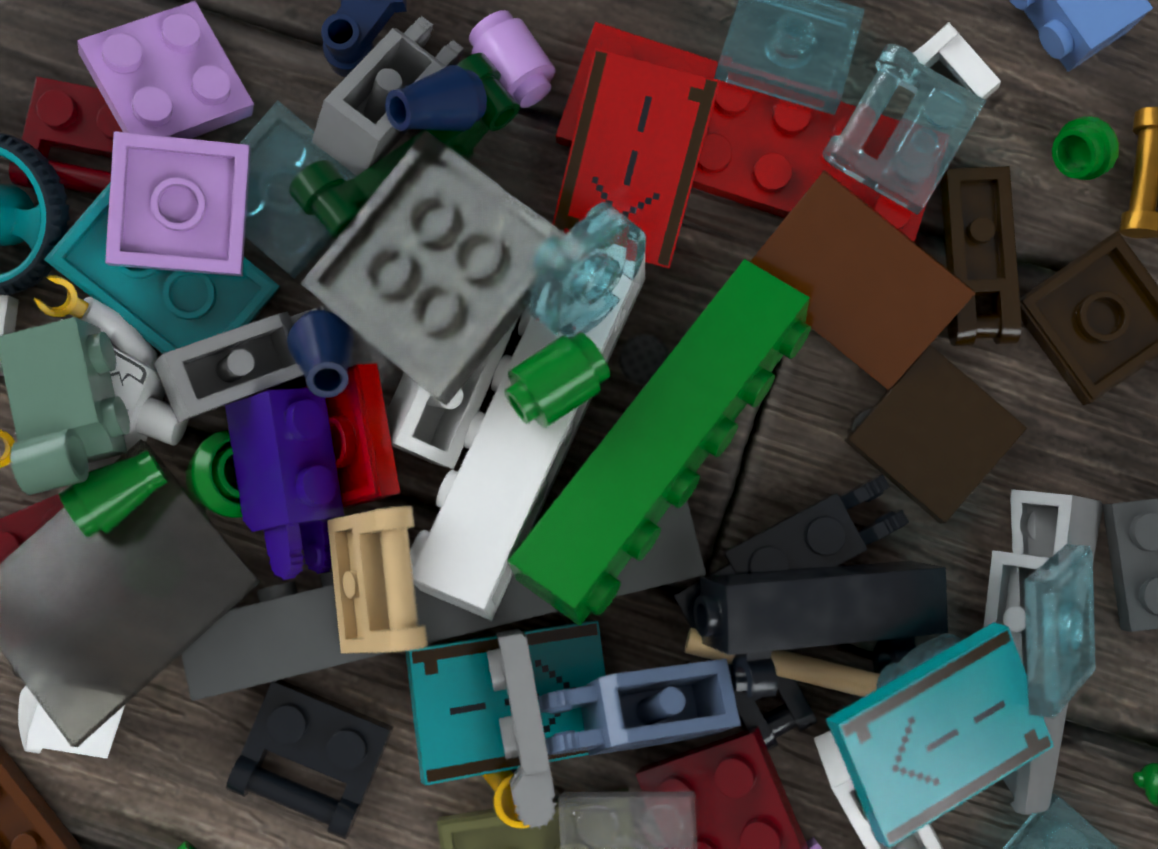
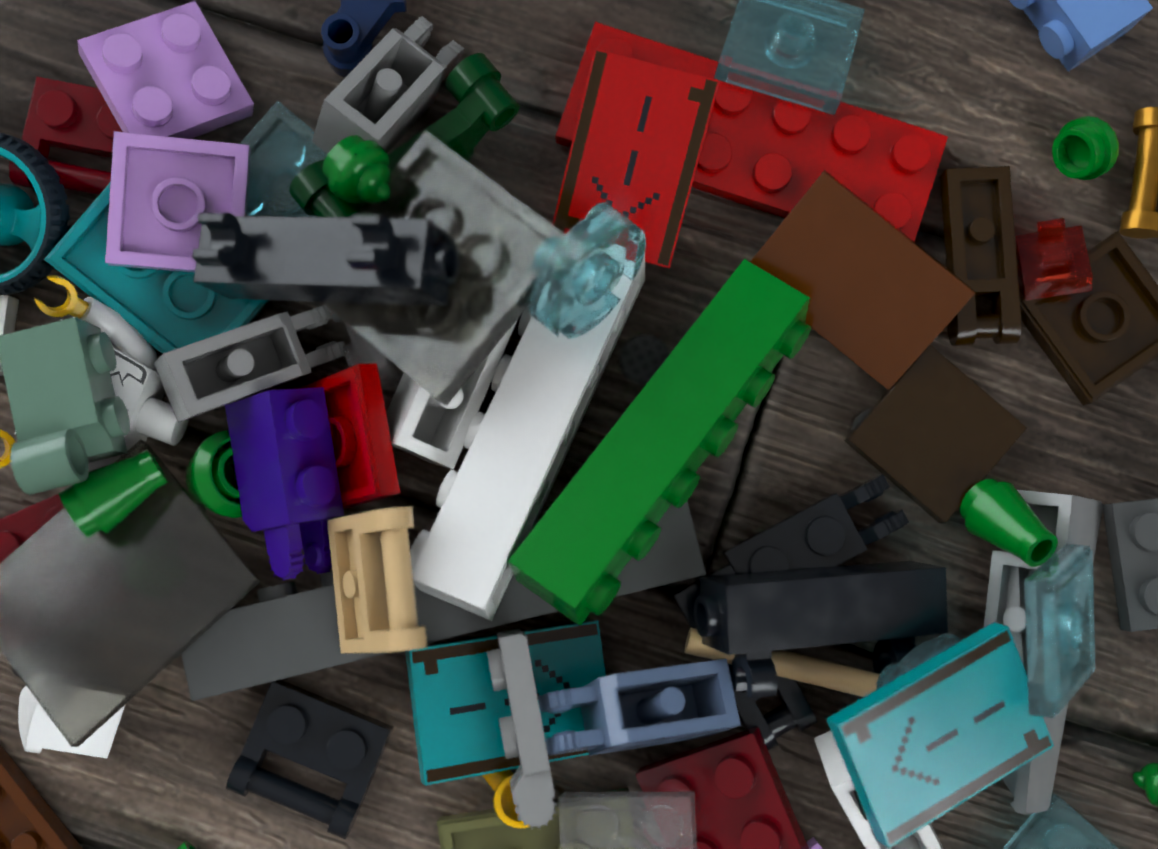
(322, 350): dark blue cone -> none
(326, 259): none -> black brick
(358, 171): none -> green plate
(441, 101): dark blue cone -> none
(516, 55): lavender brick -> none
(556, 379): green brick -> none
(922, 139): clear light blue plate -> none
(960, 61): white tile -> none
(1004, 519): none -> green cone
(1053, 260): none -> clear red tile

